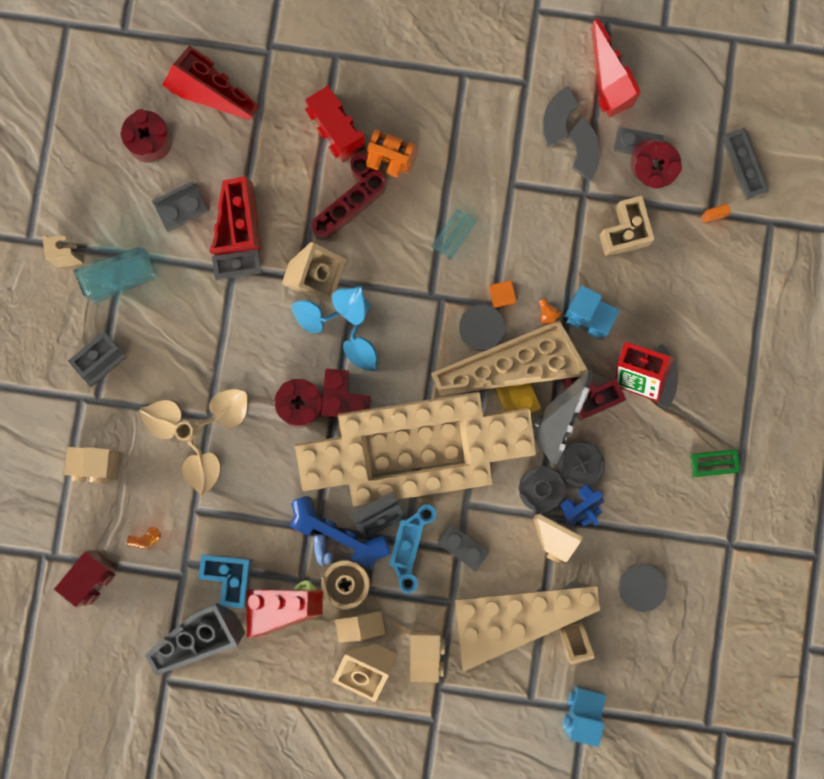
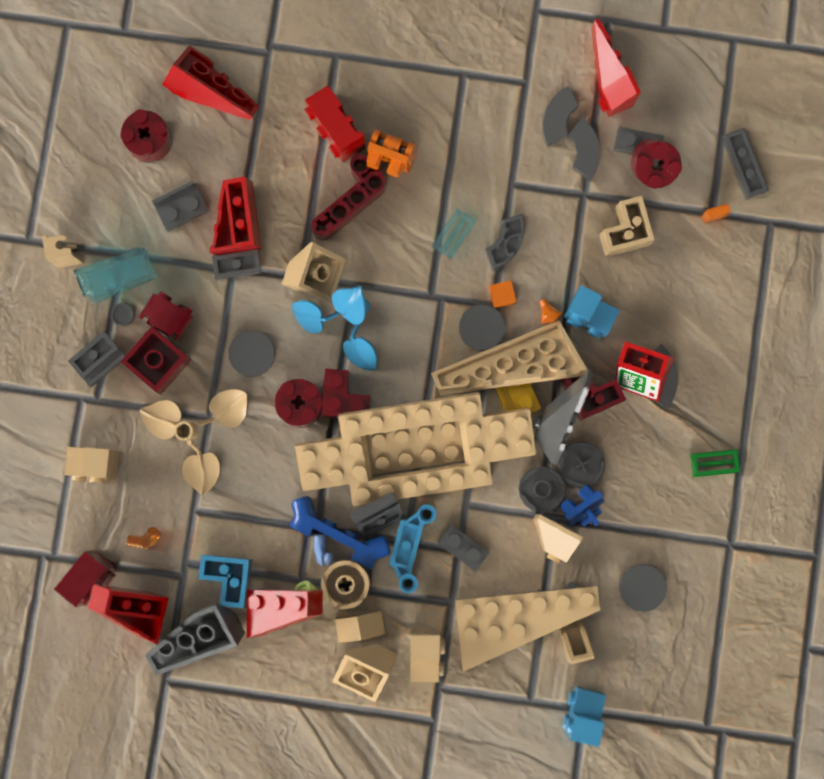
(122, 314): none -> dark grey piece
(130, 609): none -> red wedge
(156, 360): none -> dark red brick
(166, 316): none -> dark red brick
(251, 353): none -> dark grey tile
(508, 242): none -> dark grey tile

